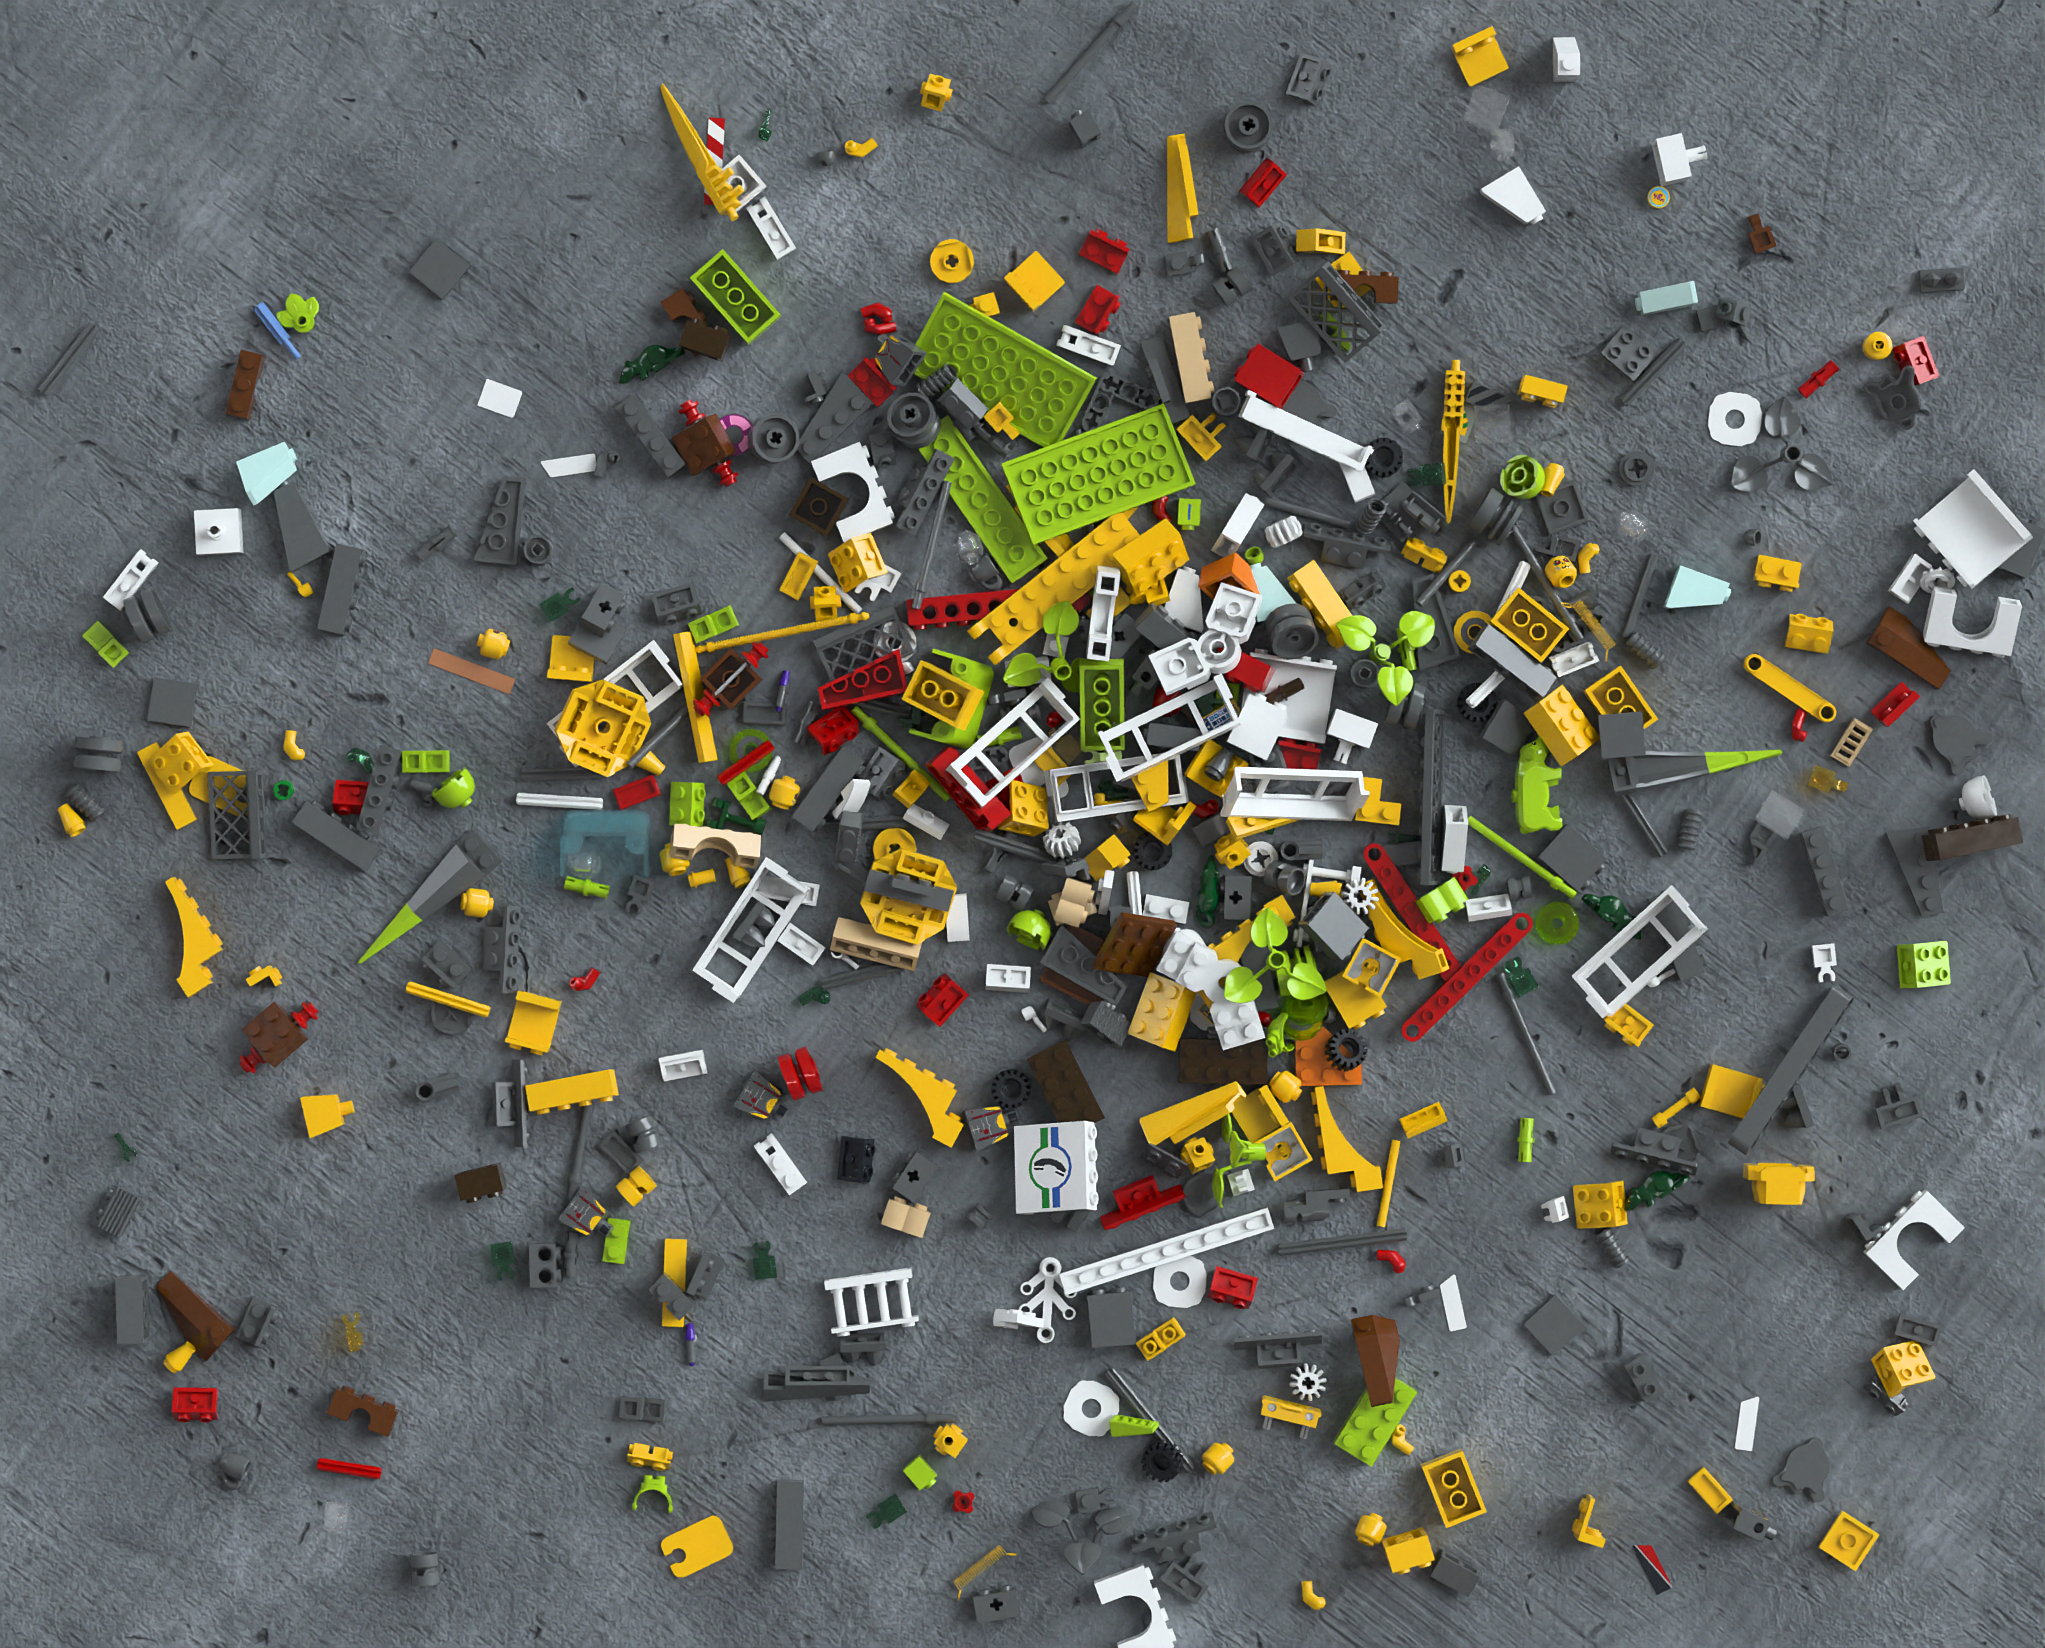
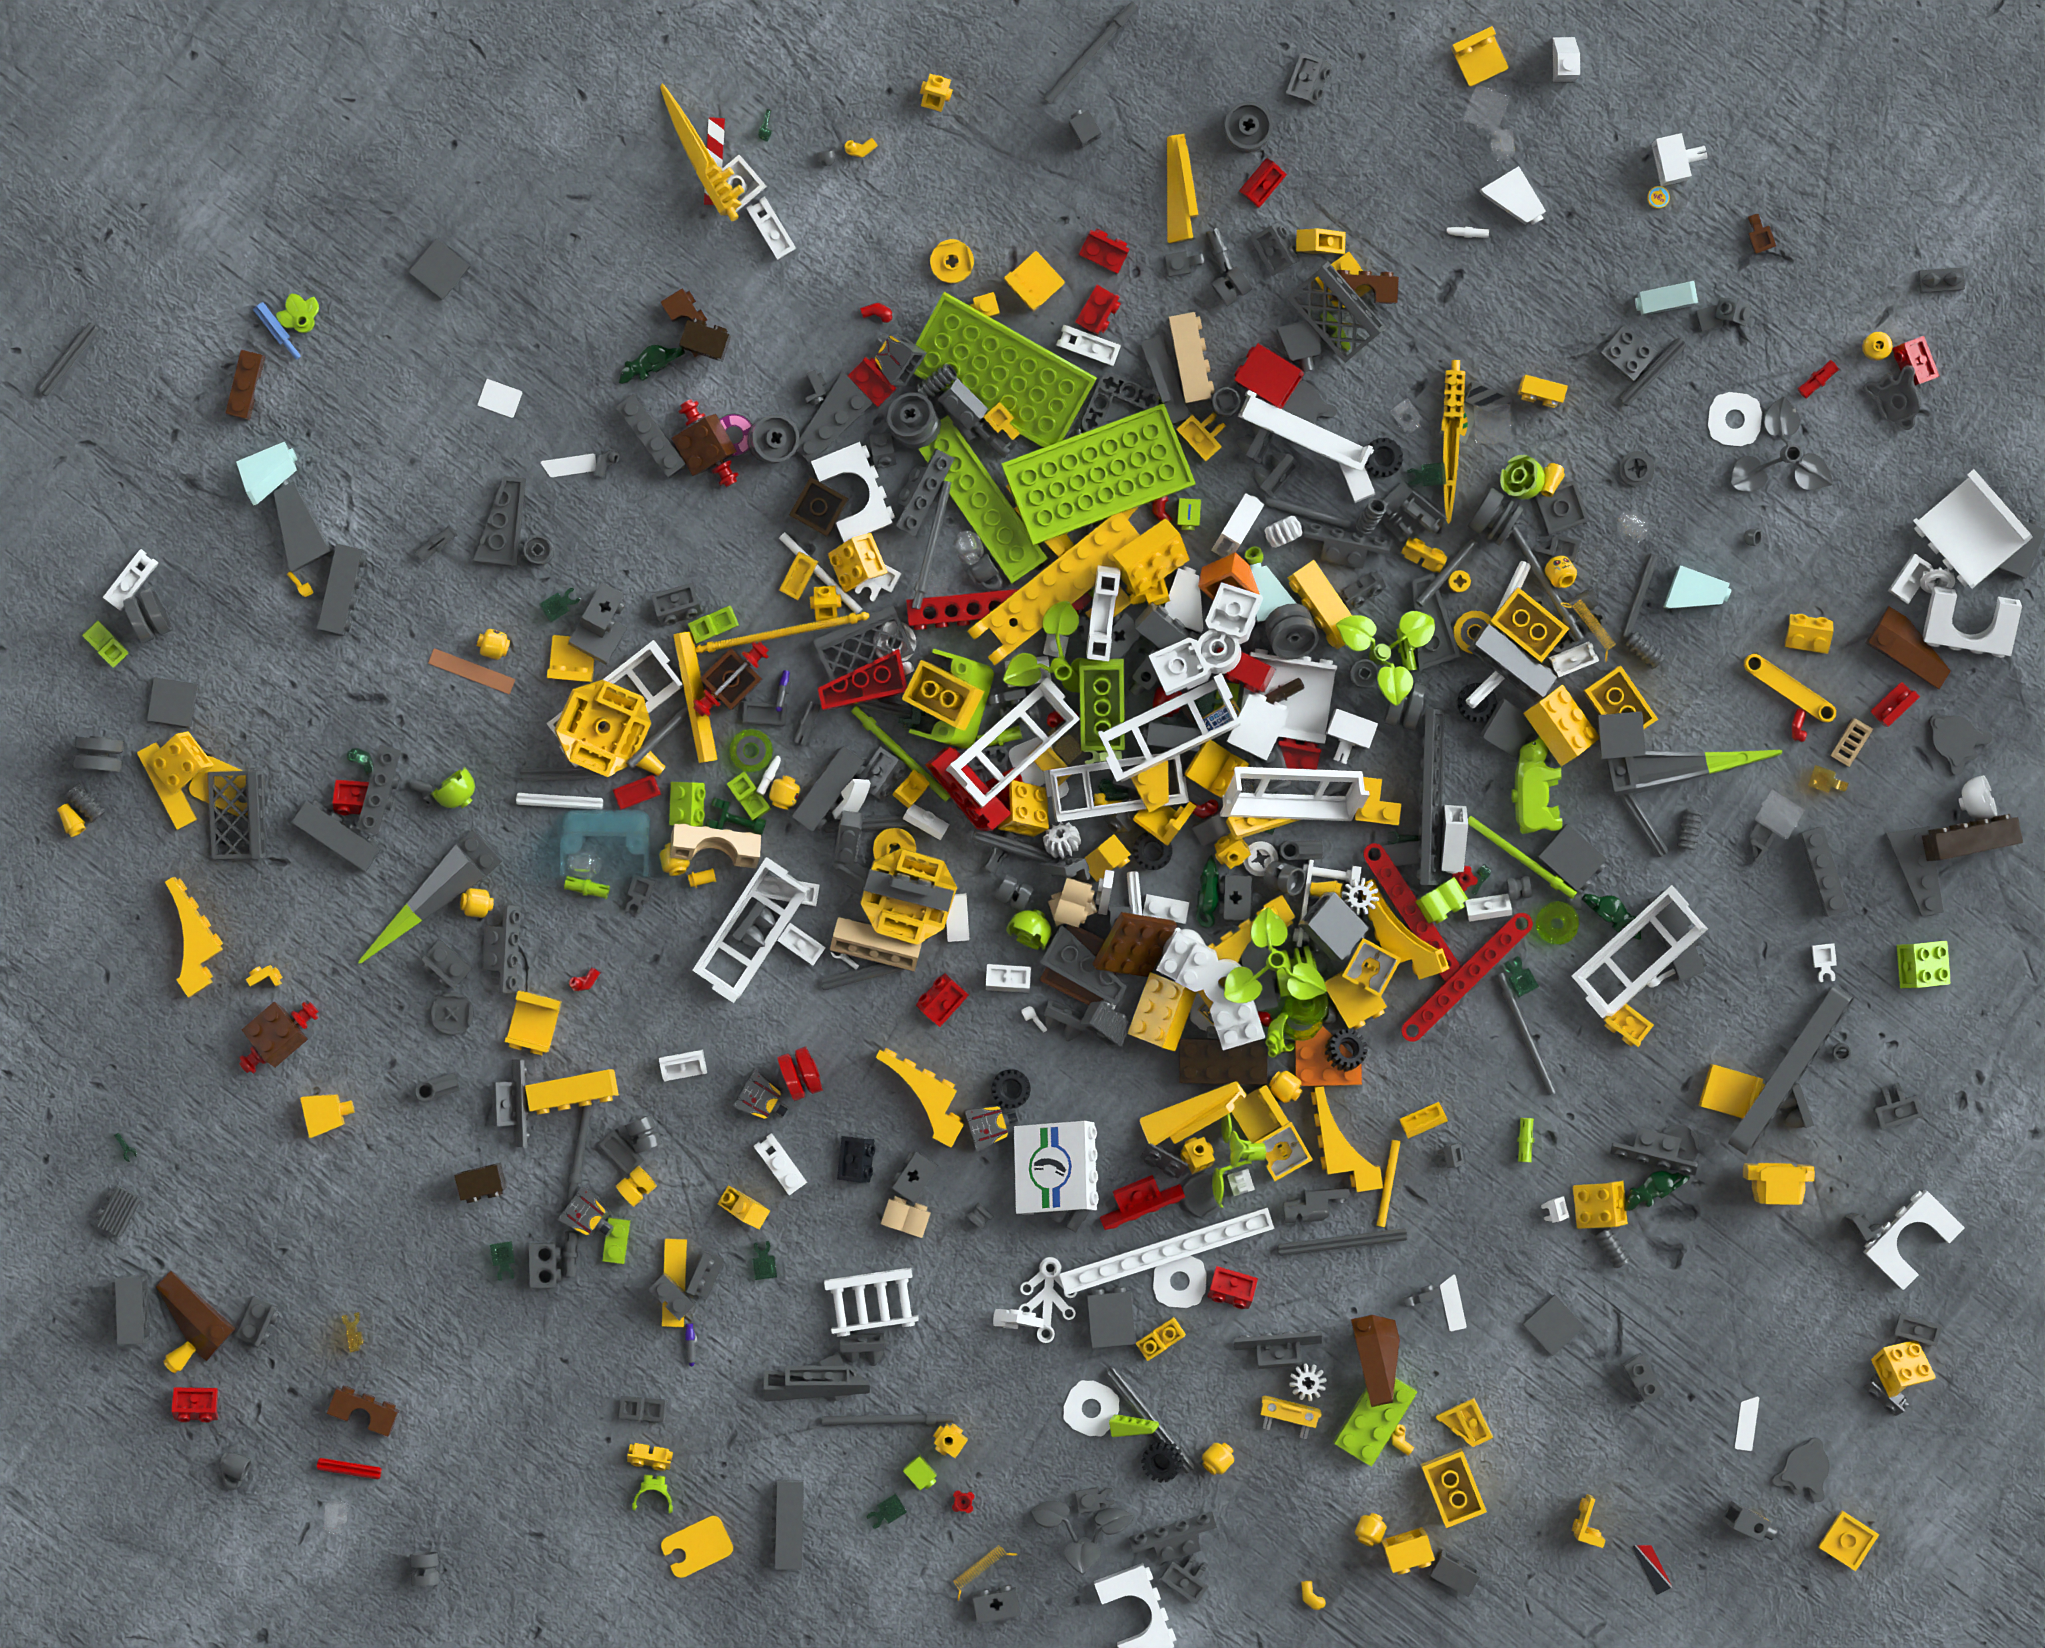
(218, 531): white brick -> none
(290, 746): yellow arm -> none
(290, 791): green bush -> none
(425, 761): lime slope -> none
(447, 999): yellow axle -> none
(735, 297): lime brick -> none
(738, 875): yellow cone -> none
(743, 1207): none -> yellow slope
(745, 762): red axle -> none
(816, 994): clear green arm -> none
(834, 729): red bracket -> none
(885, 328): red arm -> none
(1065, 1084): dark brown brick -> none
(1218, 765): dark grey cone -> none
(1394, 1258): red arm -> none
(1467, 1422): none -> yellow wing
(1468, 232): none -> white piece
(1585, 555): yellow arm -> none
(1691, 1096): yellow bar -> none
(1710, 1490): yellow tile -> none
(1777, 572): yellow bracket -> none

